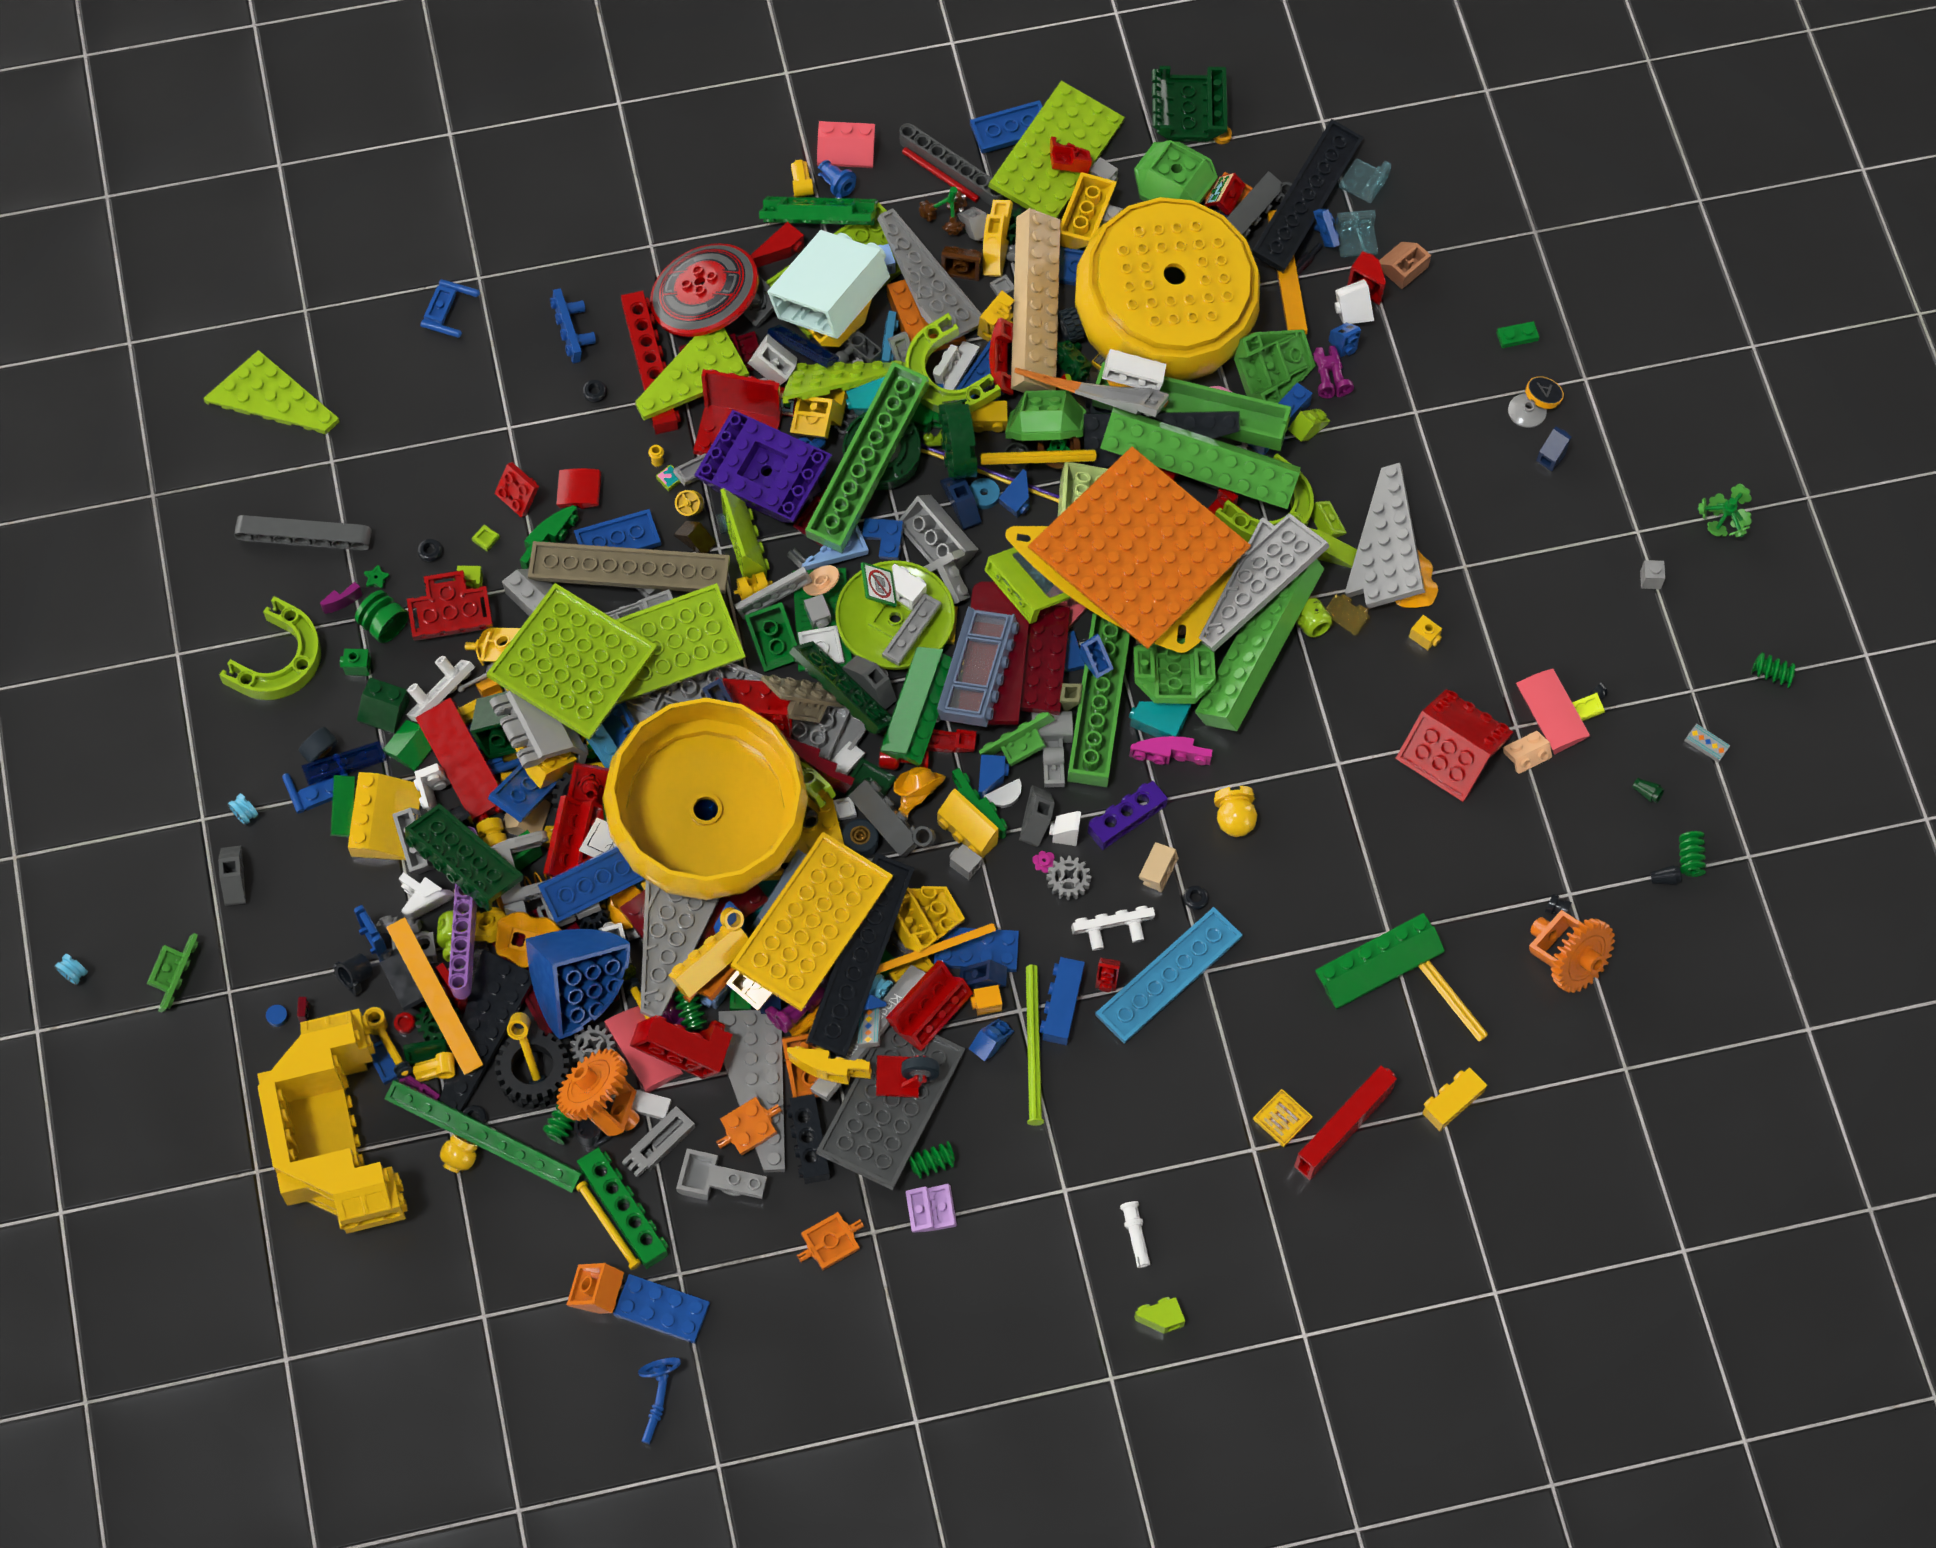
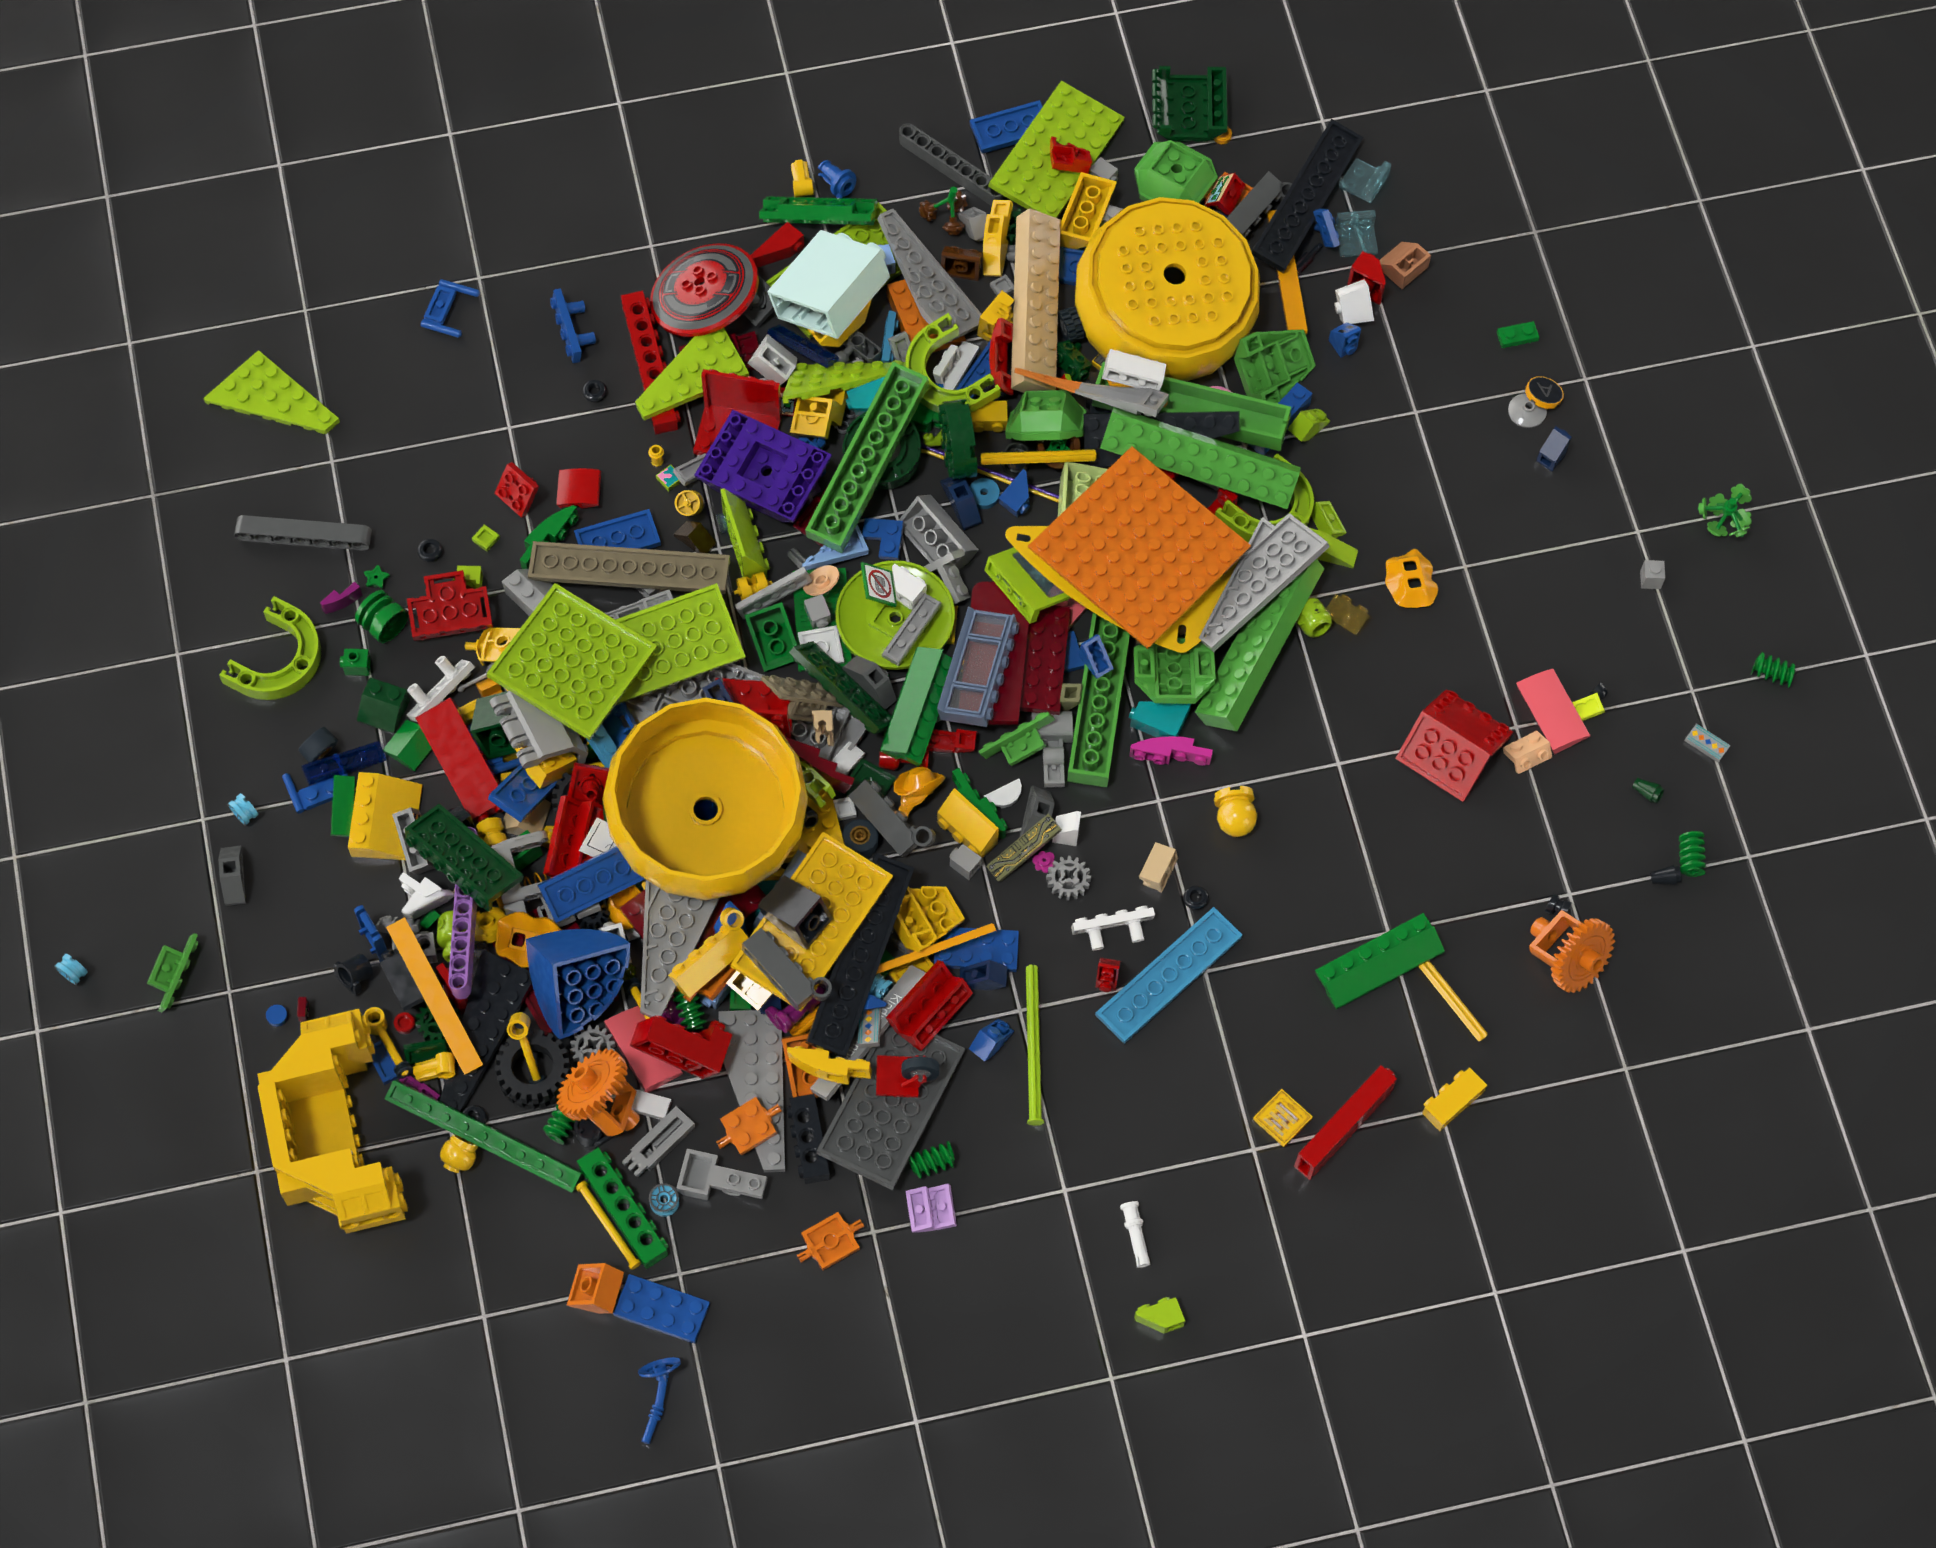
(427, 781): white bracket -> none
(429, 919): none -> green tile
(666, 1191): none -> medium azure wheel
(781, 971): none -> dark grey hinge
(795, 911): none -> black slope
(823, 725): none -> tan hinge
(846, 144): coral slope -> none
(940, 174): red piece -> none
(986, 1000): light orange brick -> none
(991, 773): blue slope -> none
(1024, 848): none -> olive tile
(1063, 1000): blue brick -> none
(1105, 836): dark purple brick -> none
(1327, 364): magenta piece -> none
(1387, 553): light grey wing -> none
(1426, 633): yellow brick -> none

